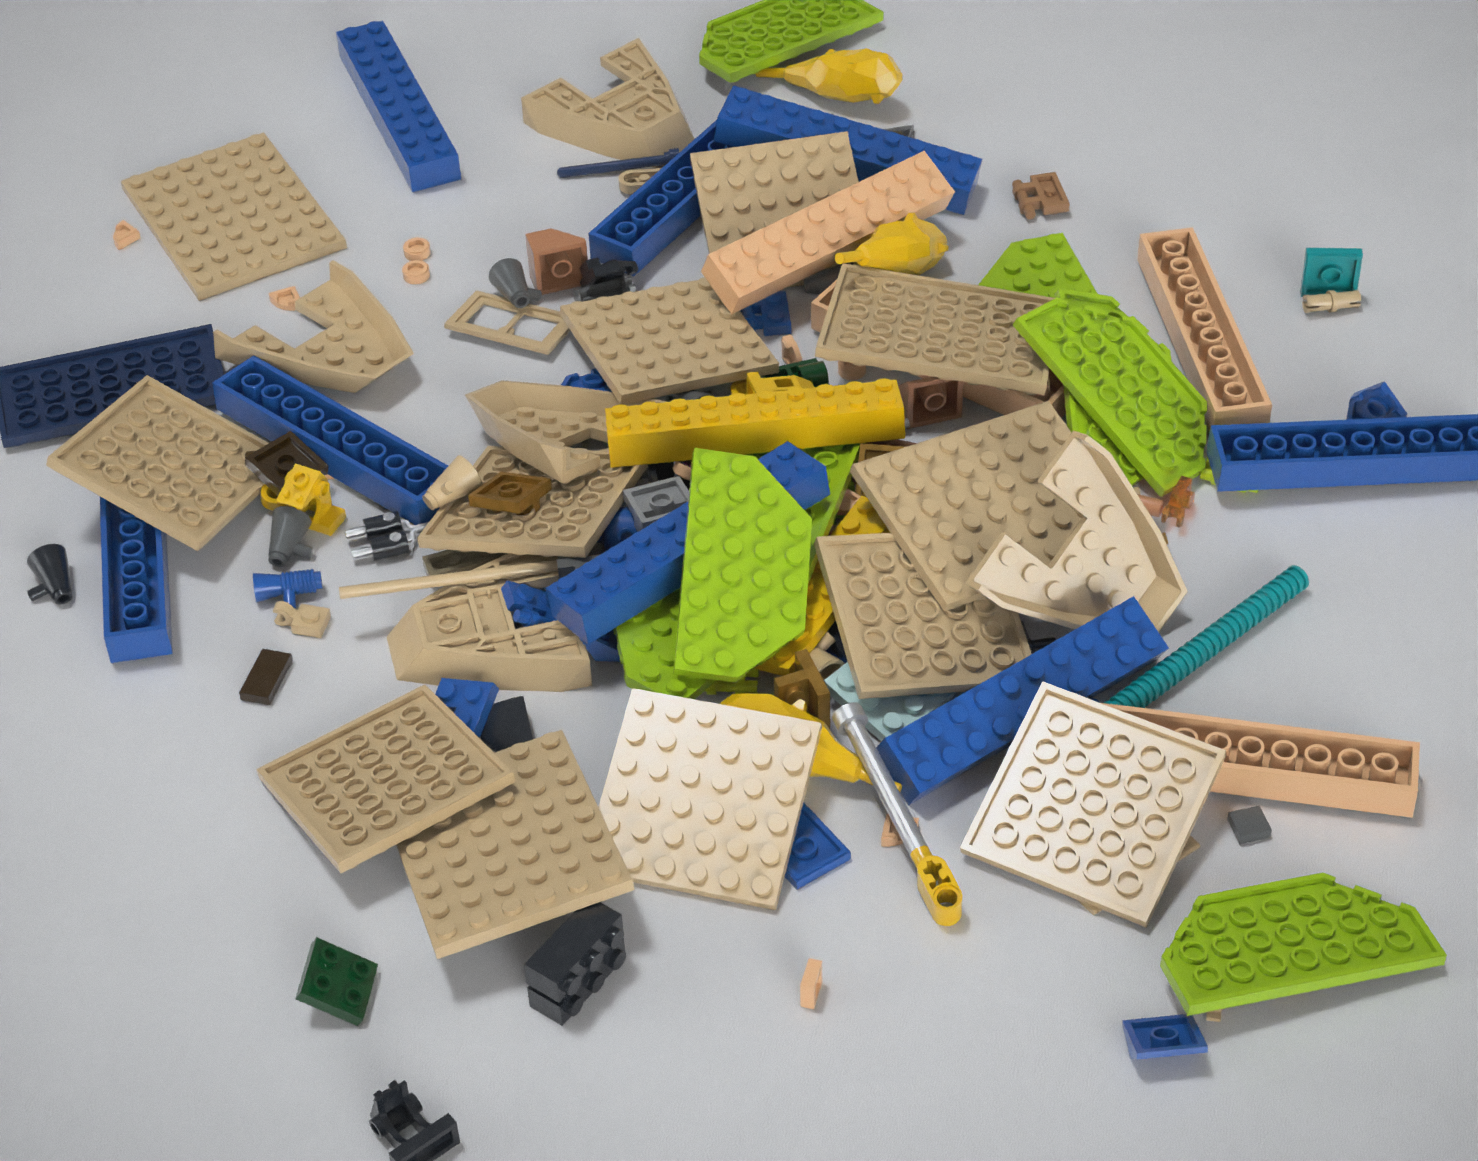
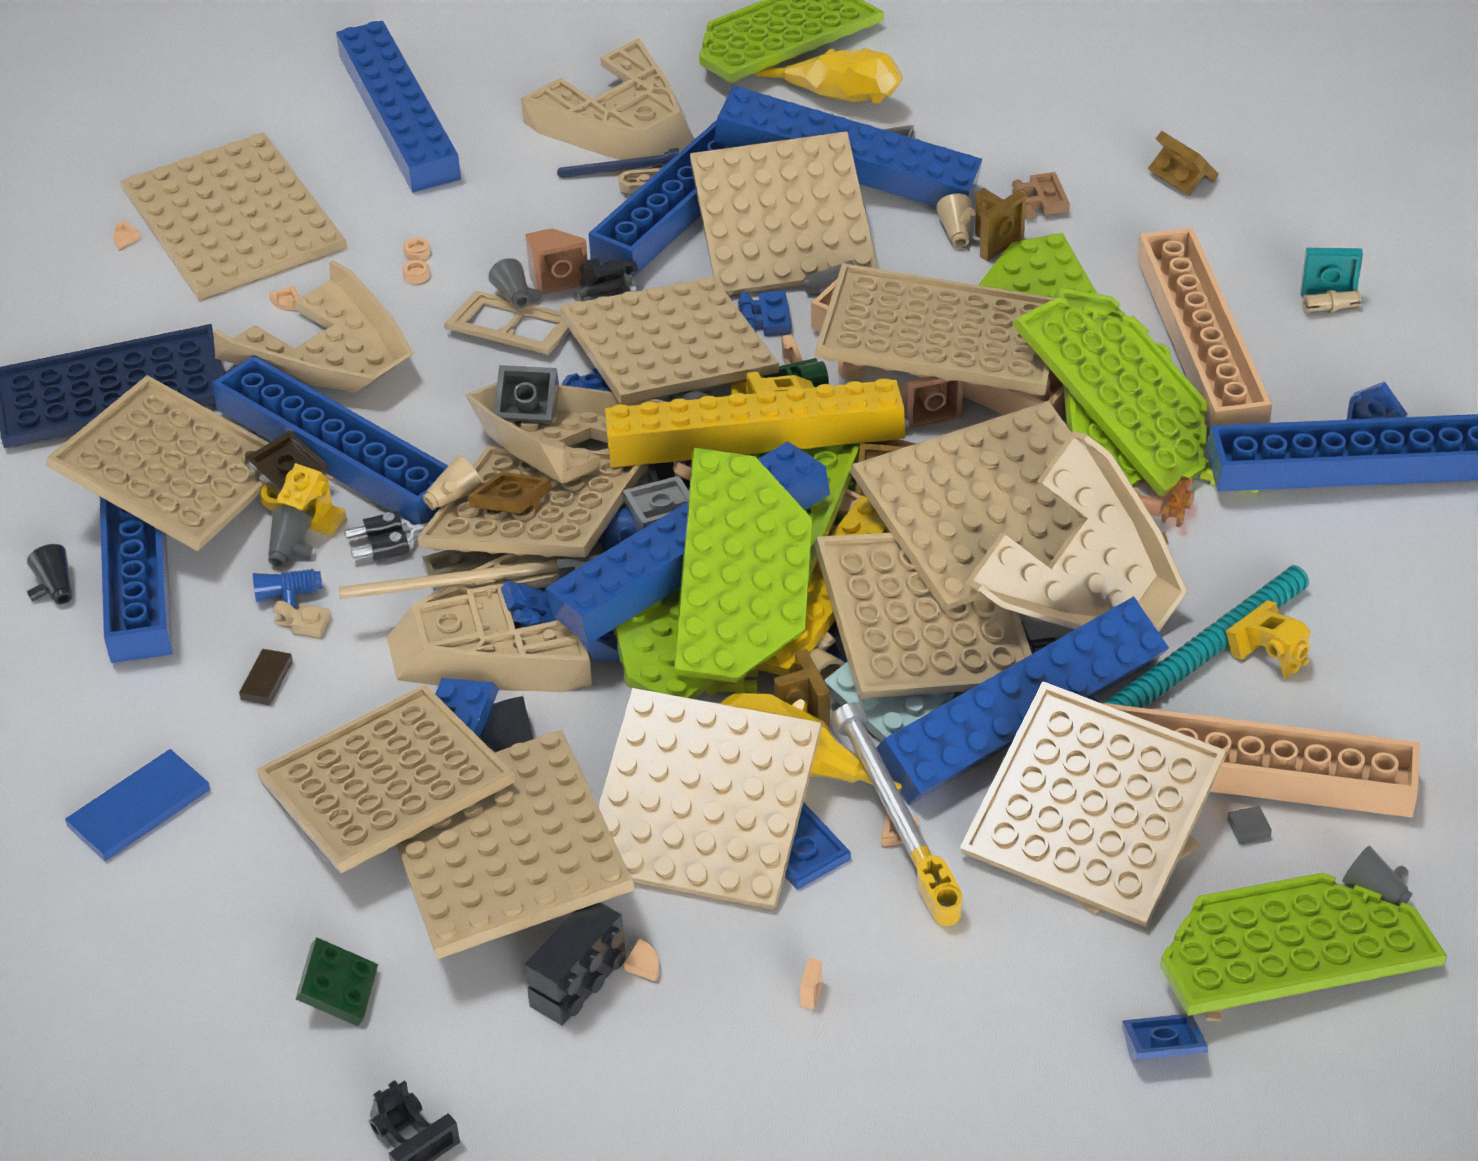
(137, 804): none -> blue tile
(526, 393): none -> dark grey slope
(643, 961): none -> light nougat tile
(813, 236): light nougat brick -> none
(900, 247): yellow piece -> none
(956, 215): none -> tan piece
(999, 221): none -> pearl gold bracket
(1180, 165): none -> pearl gold bracket
(1279, 634): none -> yellow tile
(1375, 875): none -> dark grey piece

